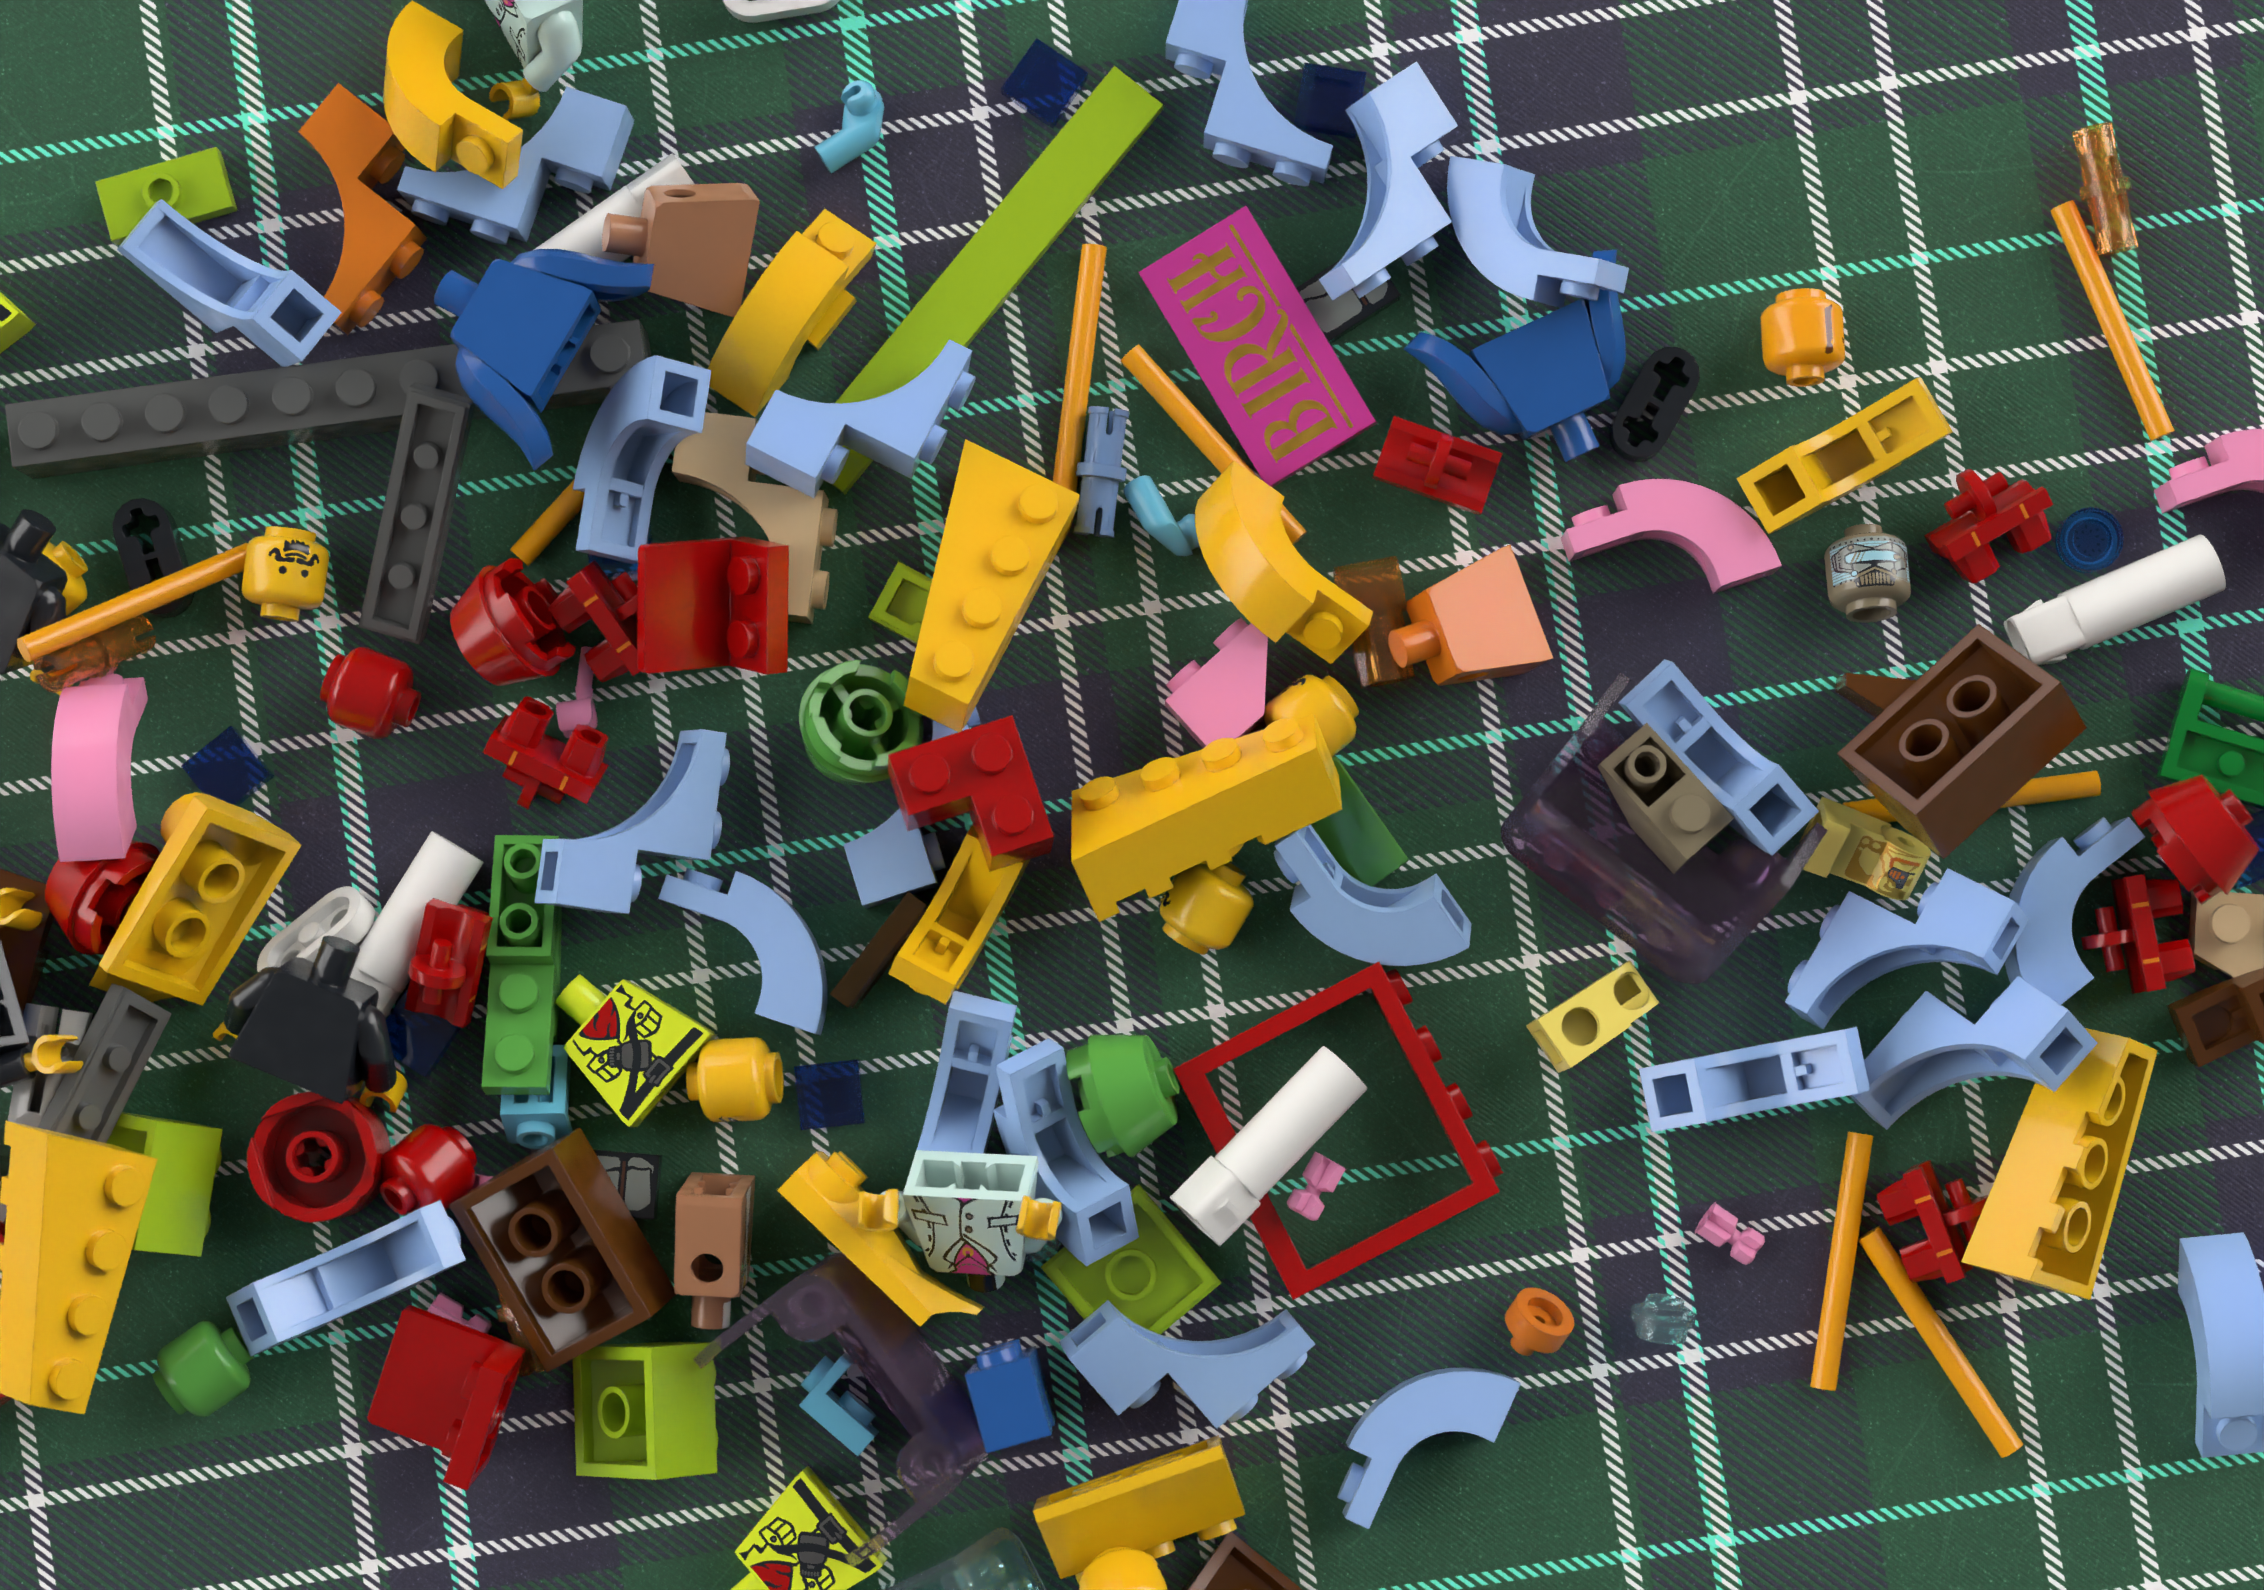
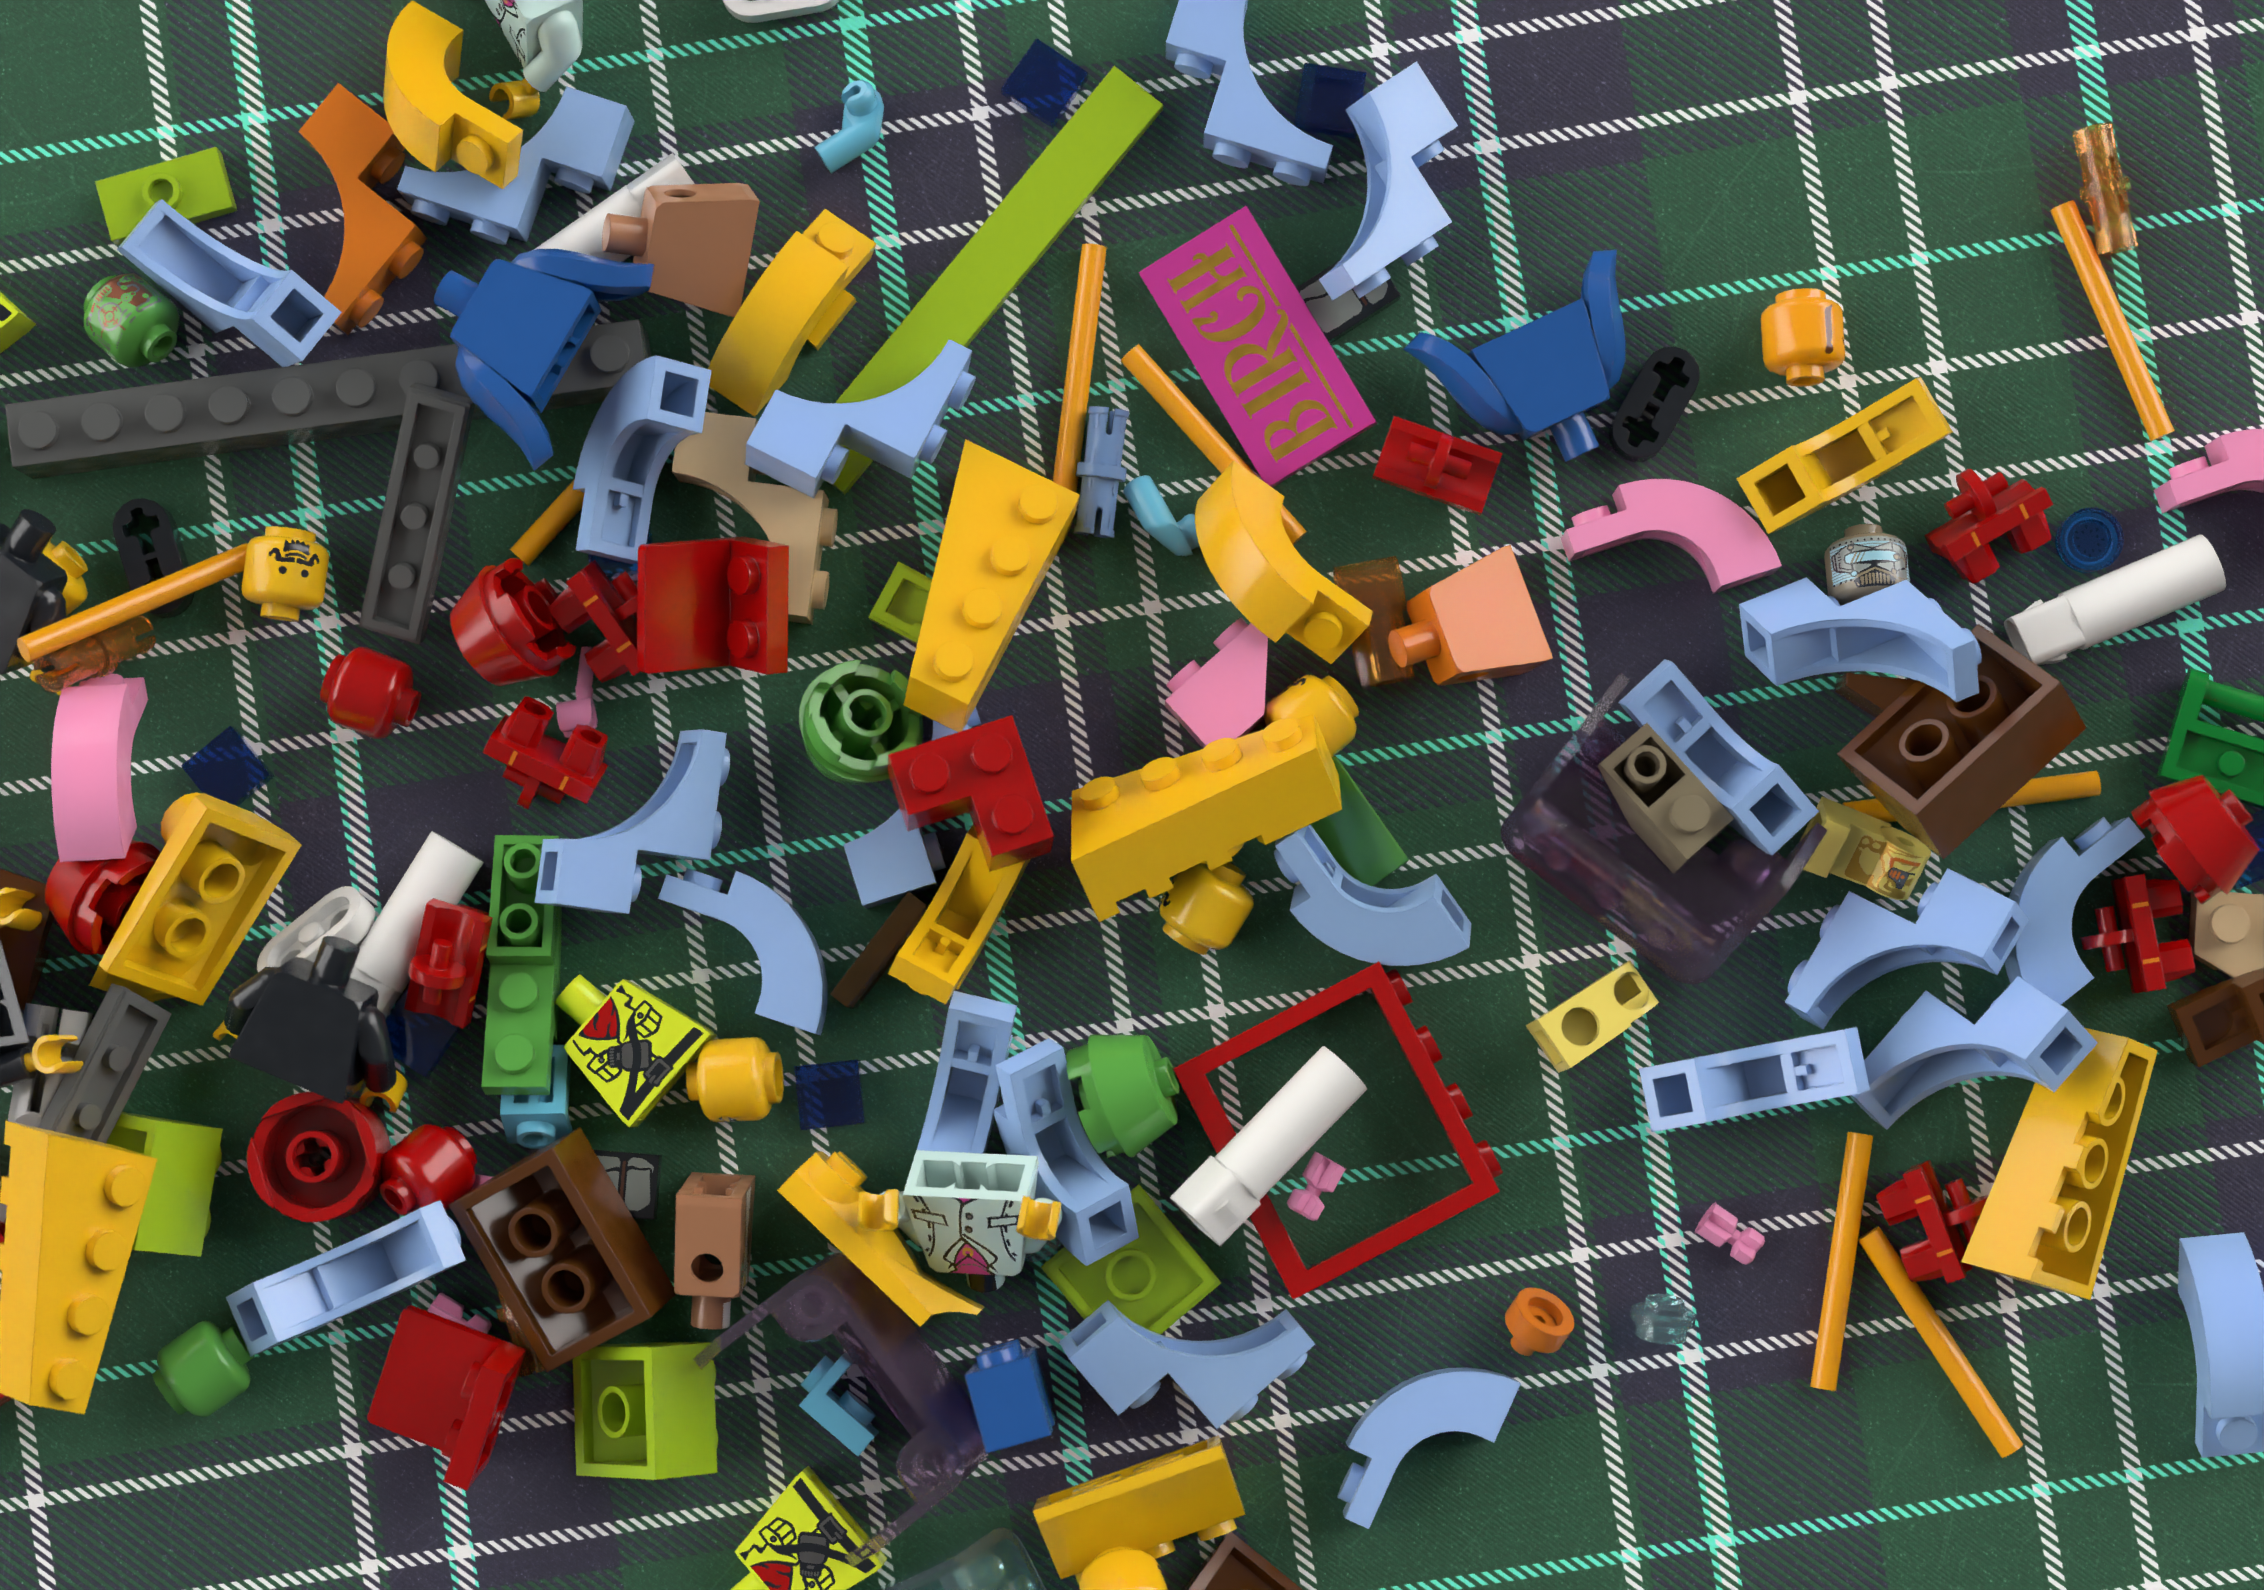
(130, 319): none -> bright green head
(1498, 234): light blue arch -> none
(1891, 631): none -> light blue arch

